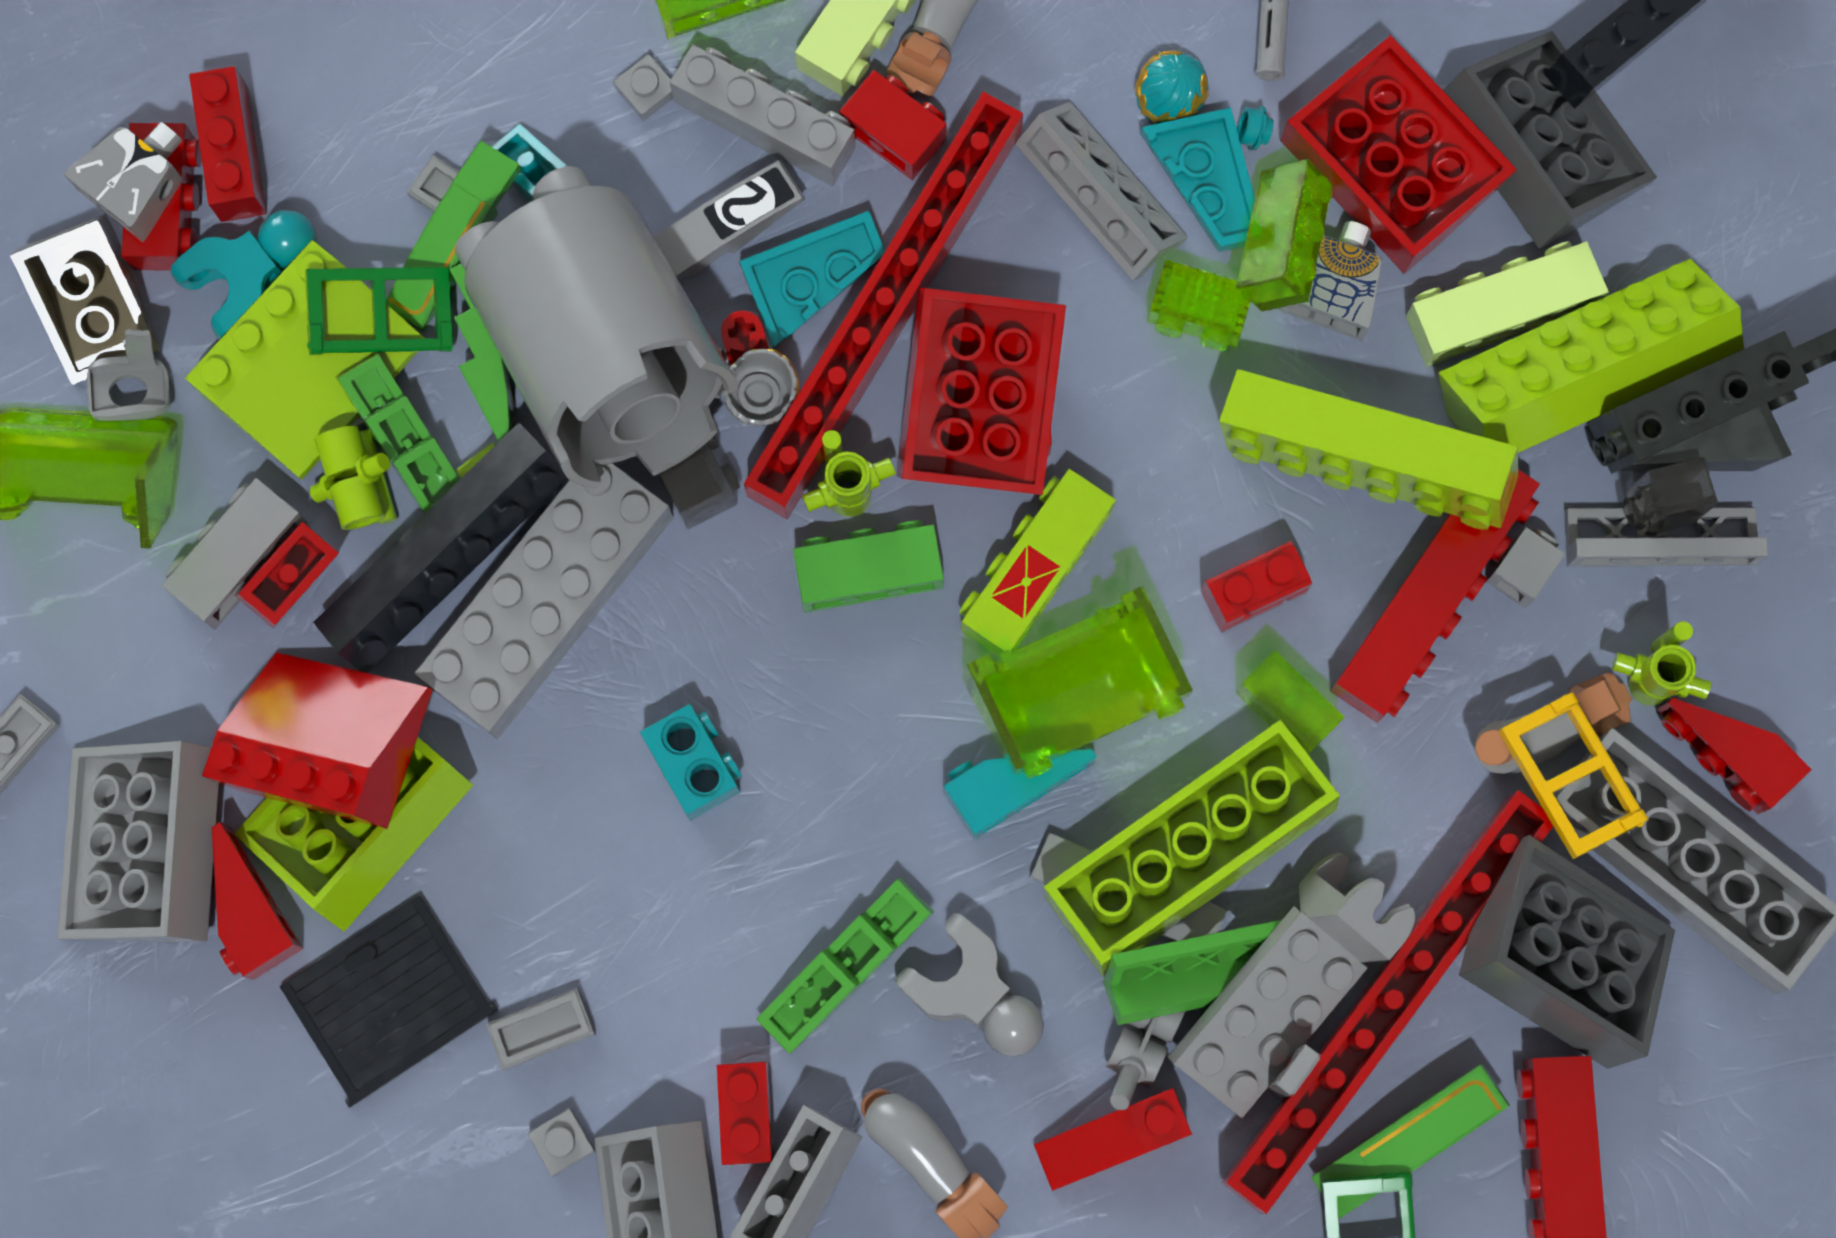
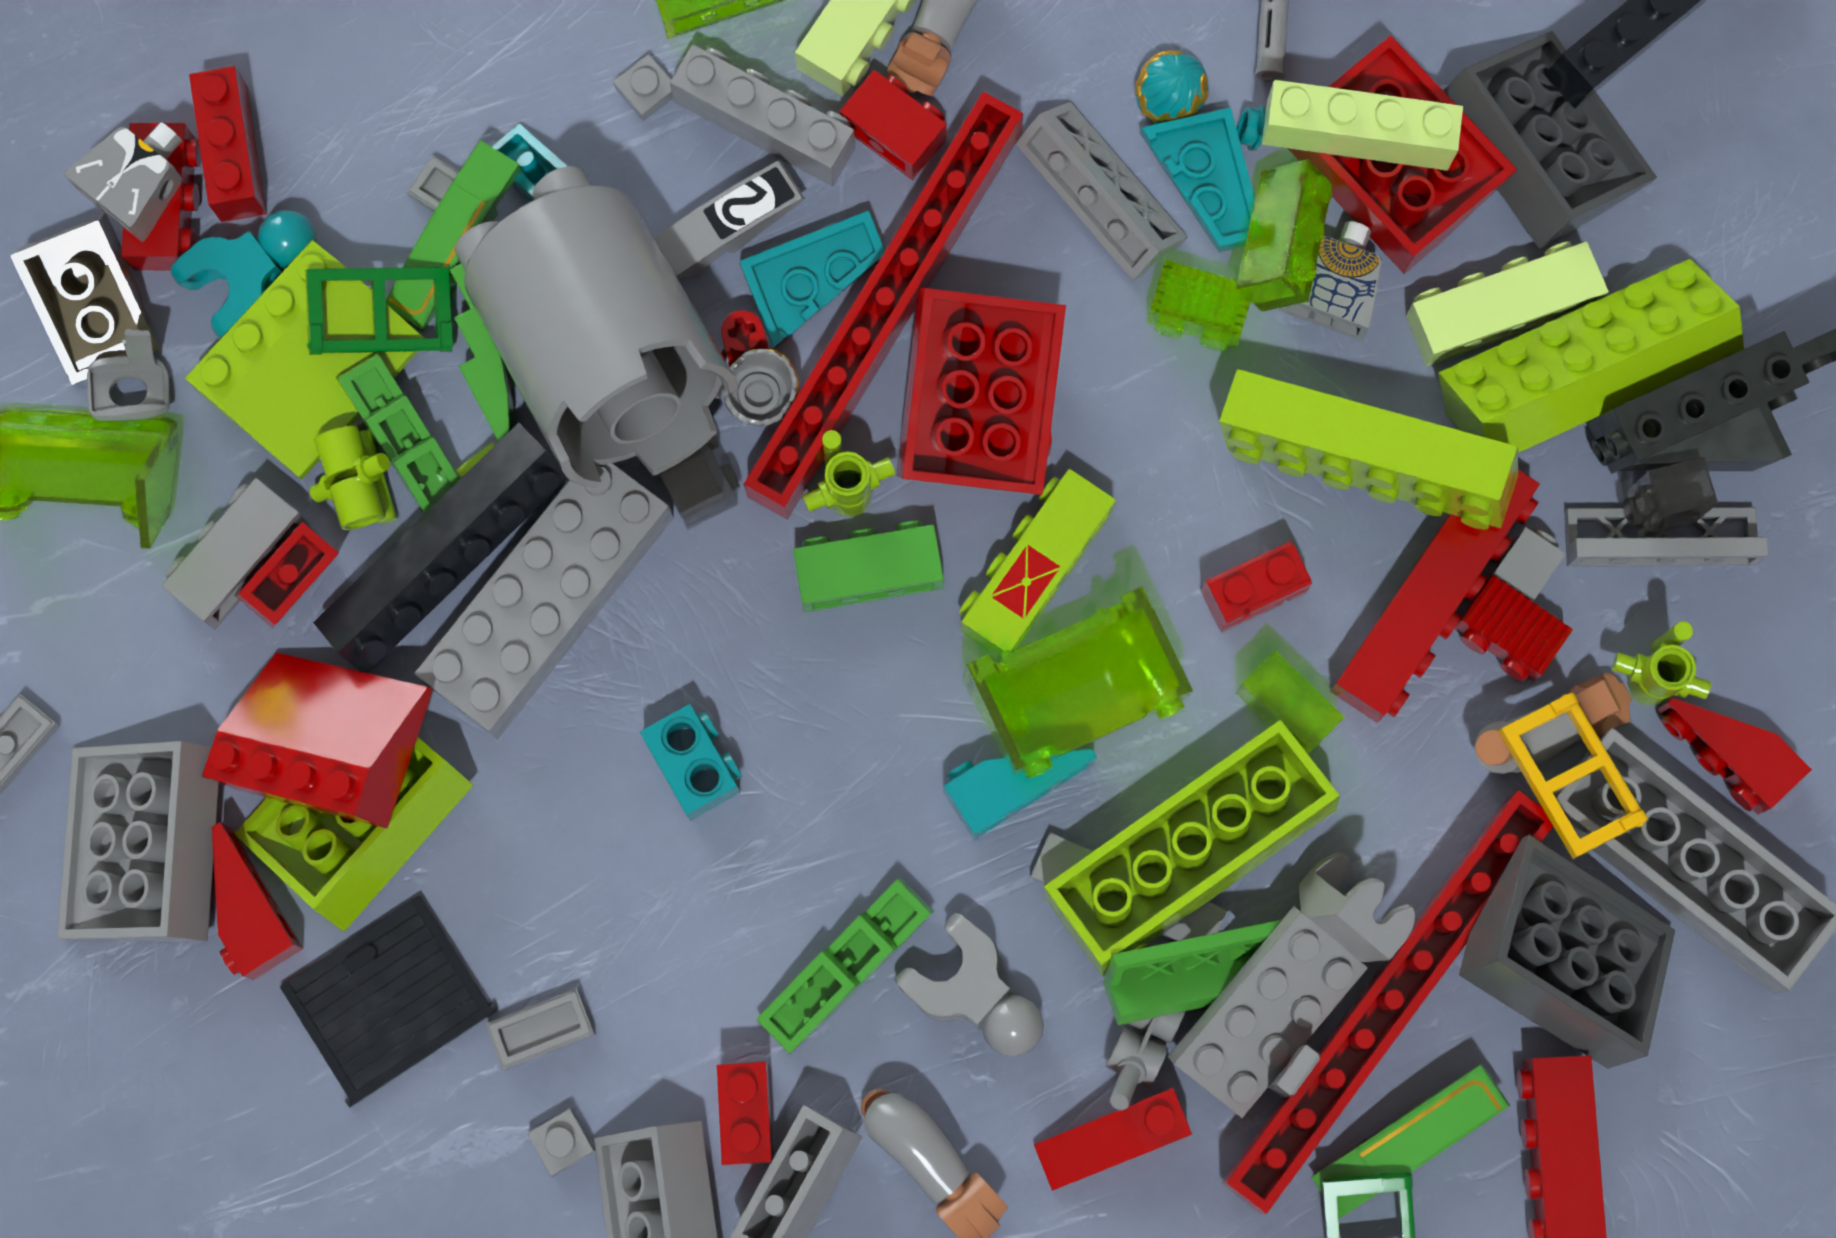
(1362, 125): none -> yellowish green brick
(1512, 630): none -> red brick

